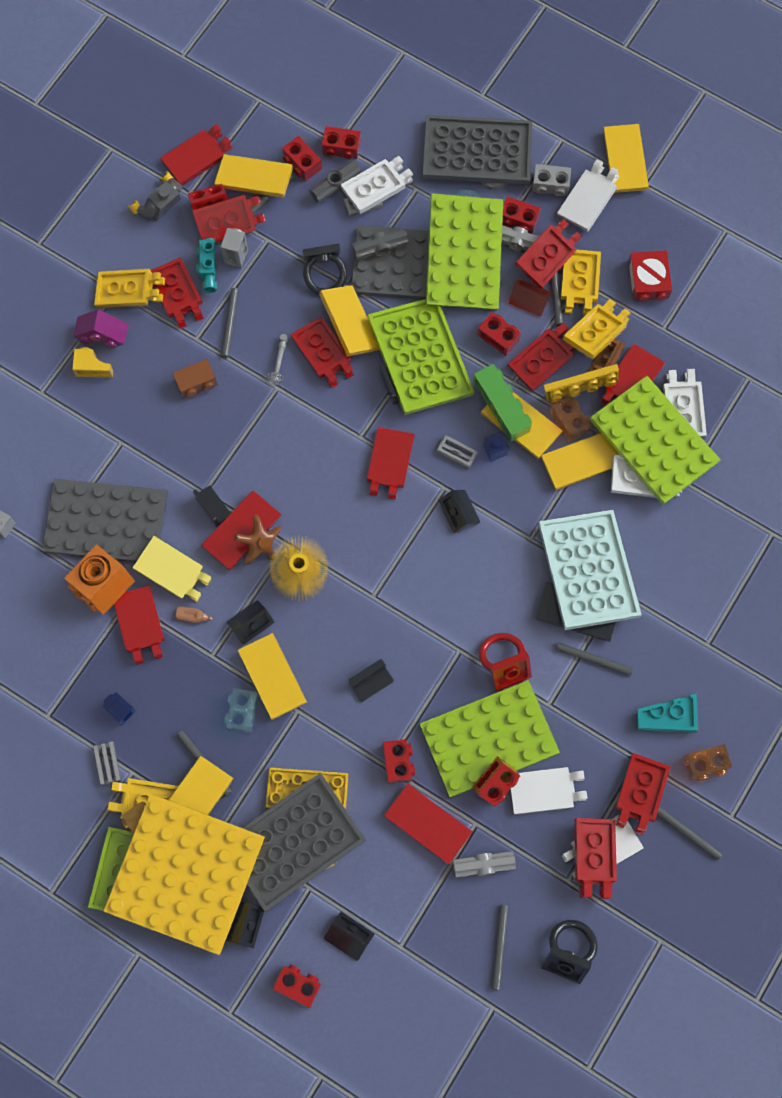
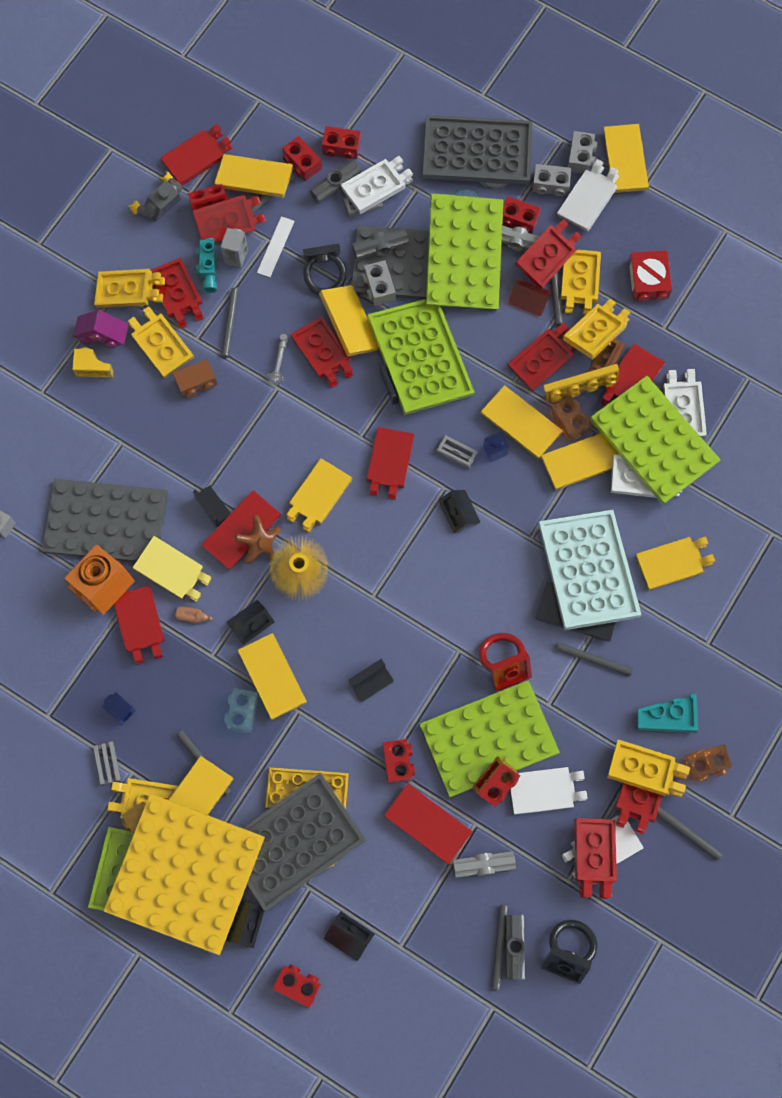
(160, 343): none -> yellow tile
(275, 246): none -> white sticker
(318, 494): none -> yellow tile
(382, 282): none -> light grey brick
(495, 337): red brick -> none
(502, 402): bright green brick -> none
(515, 961): none -> dark grey piece
(581, 152): none -> light grey brick
(647, 769): none -> yellow tile
(673, 562): none -> yellow tile

